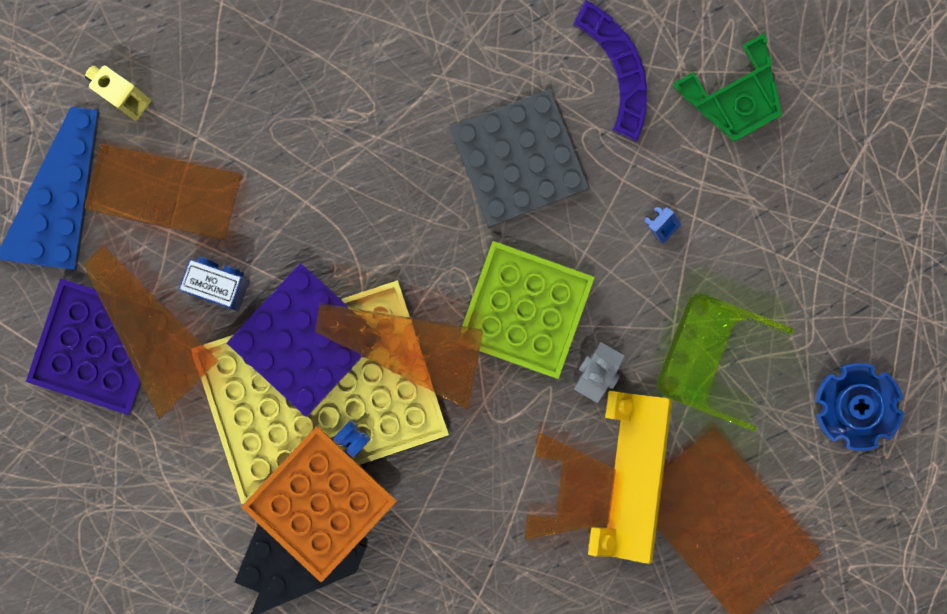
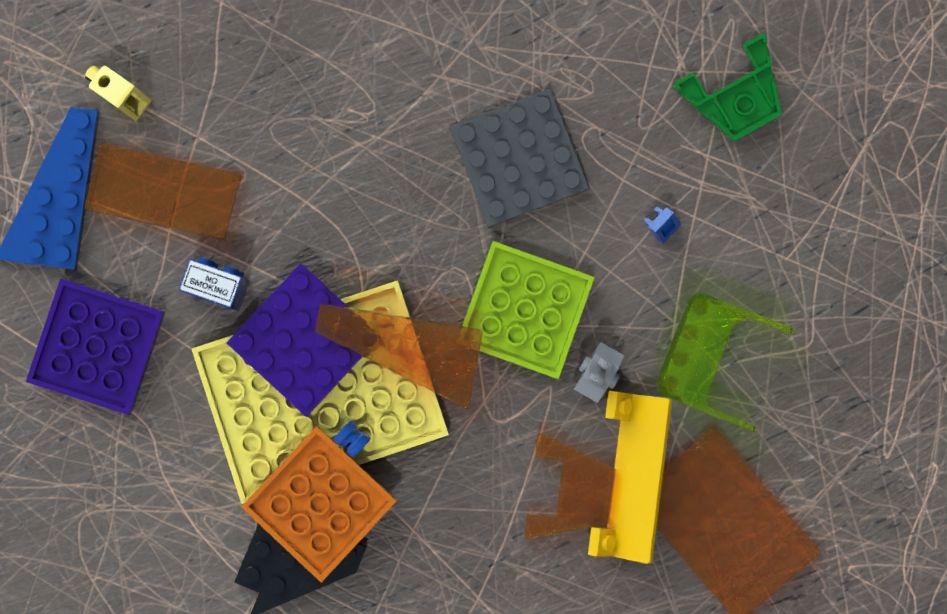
(157, 343): clear orange wing -> none
(625, 63): dark purple tile -> none
(859, 427): blue piece -> none

